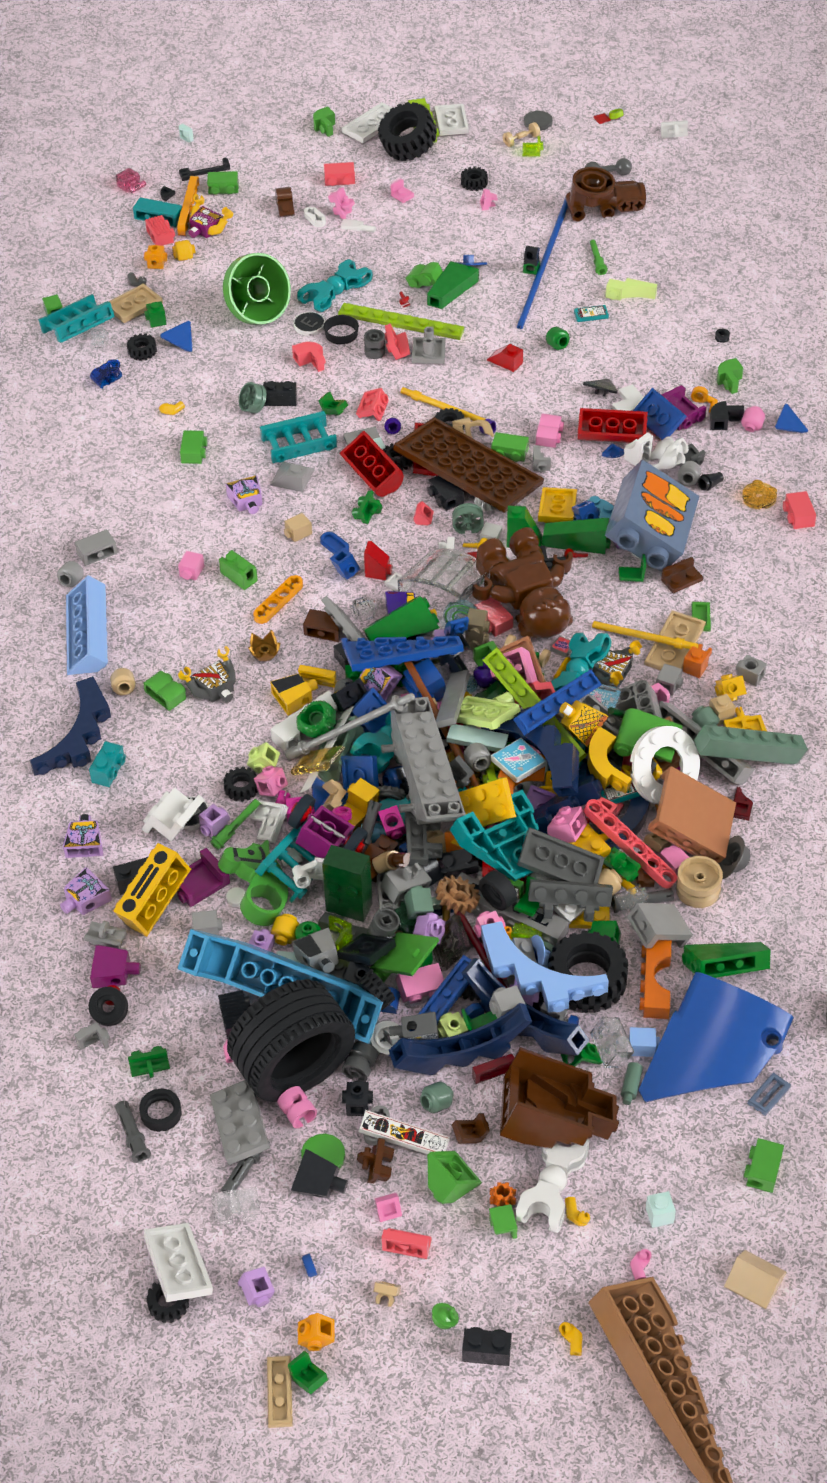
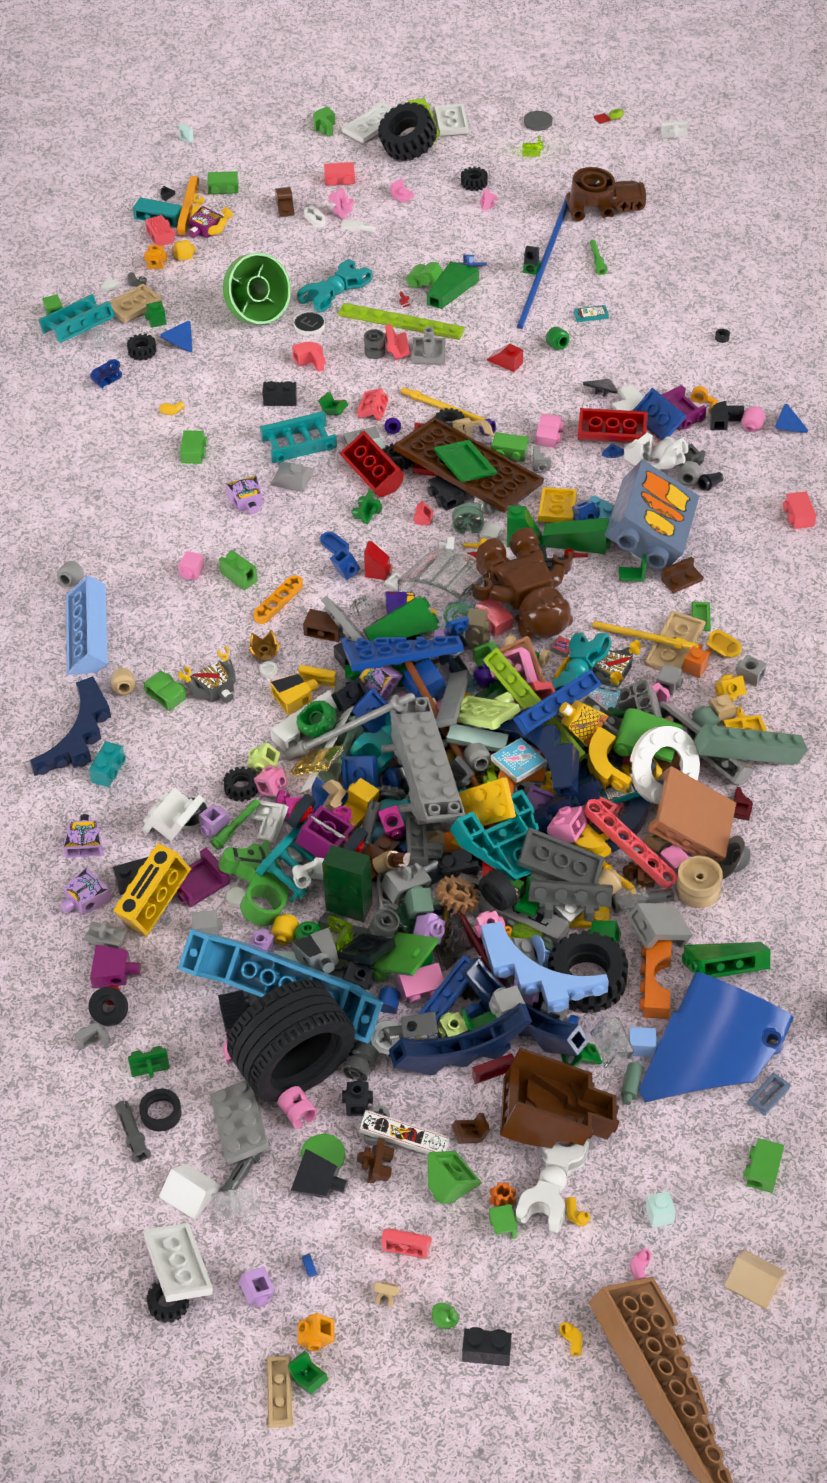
(96, 547): light grey brick -> none
(110, 284): none -> white tile
(129, 180): clear pink brick -> none
(185, 173): black hinge -> none
(188, 1190): none -> white slope
(252, 397): sand green wheel -> none
(268, 669): none -> white tile
(298, 527): tan brick -> none
(341, 320): black tyre -> none
(376, 987): black tyre -> none
(388, 1207): bright pink tile -> none
(436, 1097): sand green head -> none
(465, 461): none -> green piece
(534, 130): tan wheel -> none
(590, 843): none -> yellow tile
(622, 167): dark grey piece -> none
(622, 864): green hips -> none
(630, 288): yellowish green slope -> none
(724, 644): none -> yellow bracket
(729, 374): bright green brick -> none
(768, 493): clear yellow plate -> none

